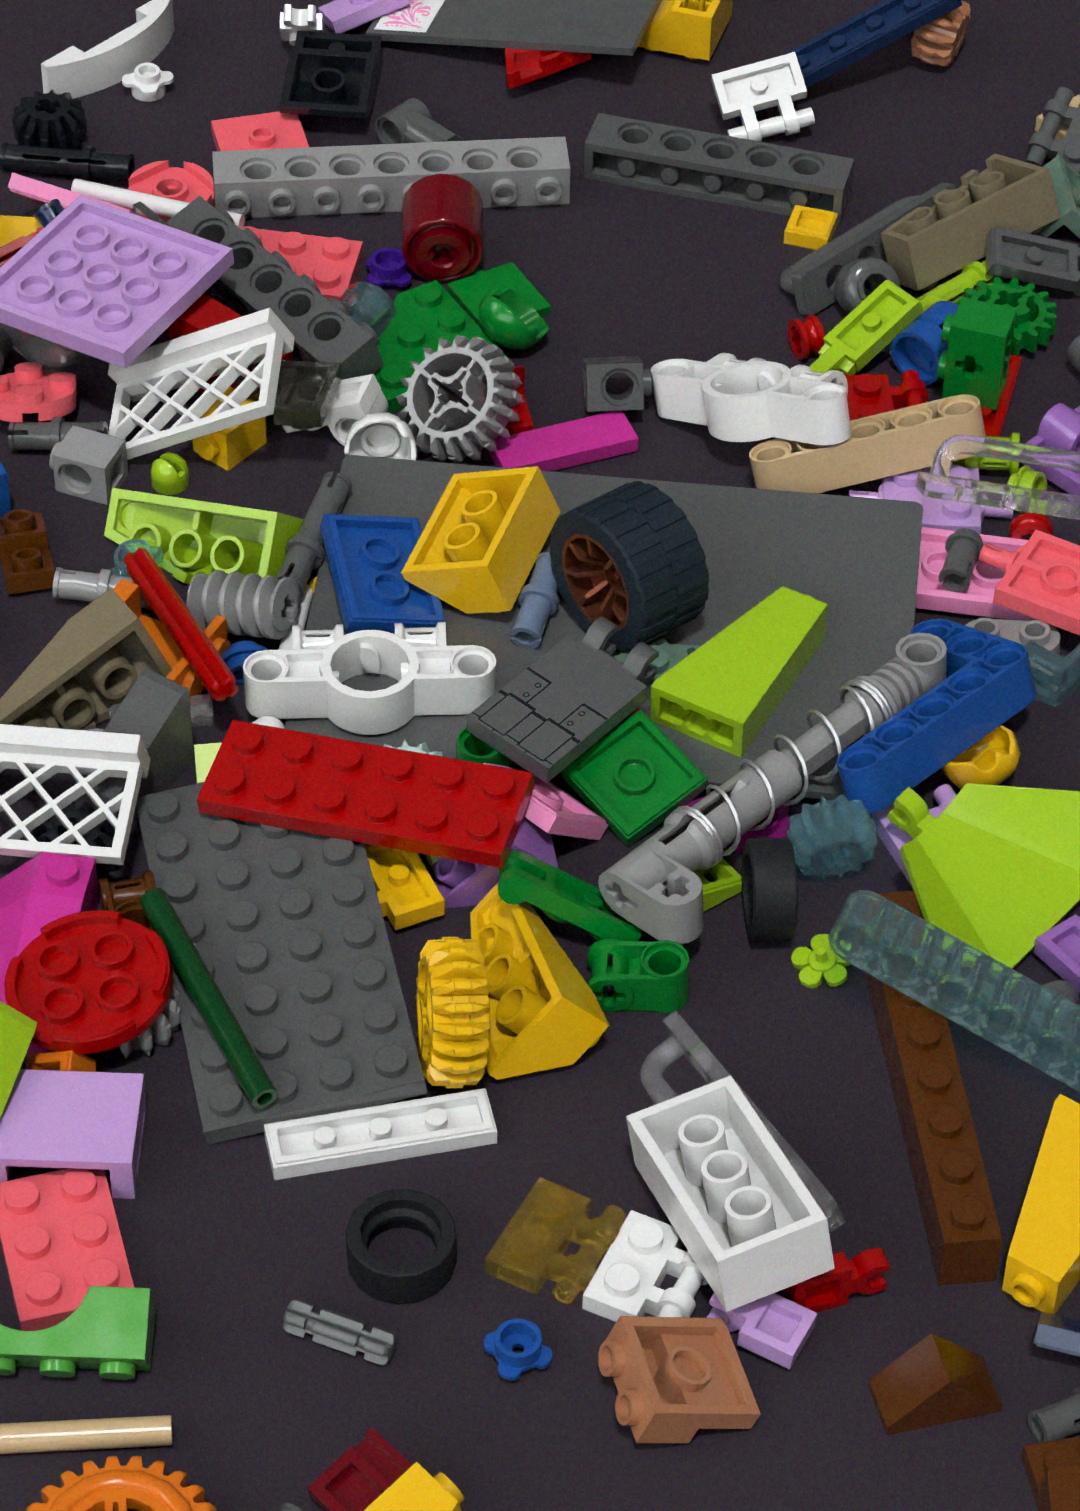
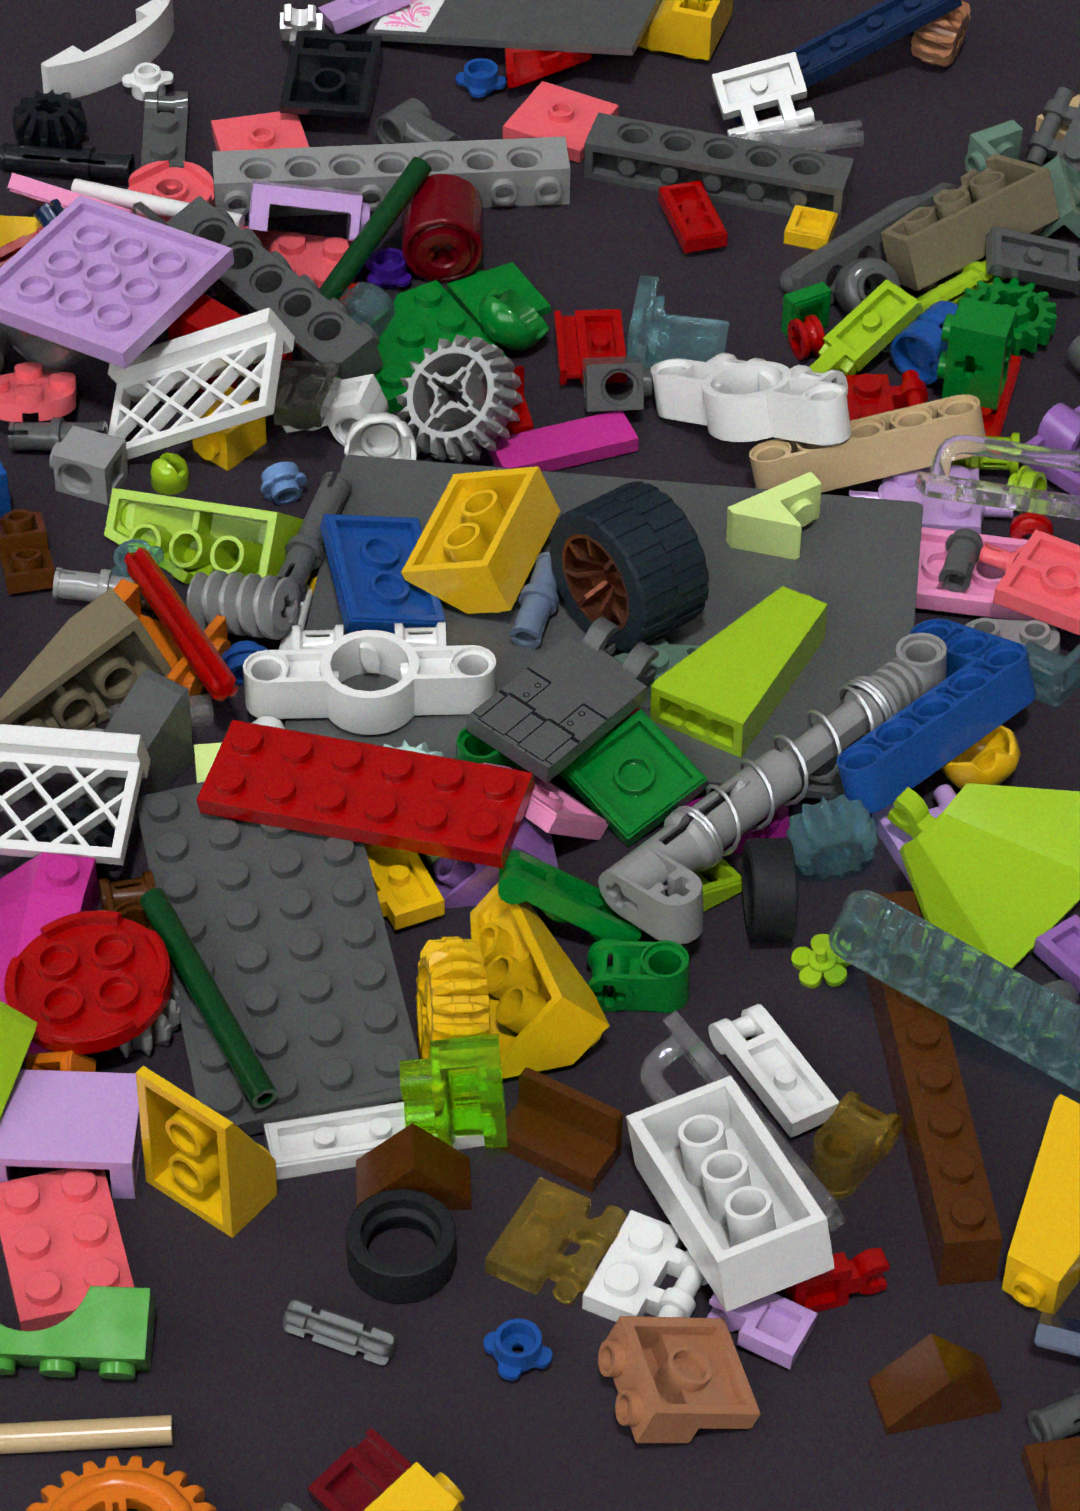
(164, 132): none -> dark grey plate
(202, 1156): none -> yellow slope
(268, 193): none -> lavender panel
(282, 483): none -> medium blue plate
(375, 228): none -> dark green piece
(418, 1163): none -> reddish brown slope
(457, 1090): none -> clear neon green hips
(480, 77): none -> blue plate
(558, 113): none -> coral plate
(563, 1131): none -> reddish brown panel
(588, 336): none -> red plate
(665, 336): none -> clear light blue bracket
(692, 216): none -> red plate
(773, 519): none -> yellowish green slope
(774, 1069): none -> white plate
(805, 302): none -> green tile
(815, 138): none -> clear pin
(852, 1144): none -> clear yellow piece
(999, 139): none -> sand green bracket

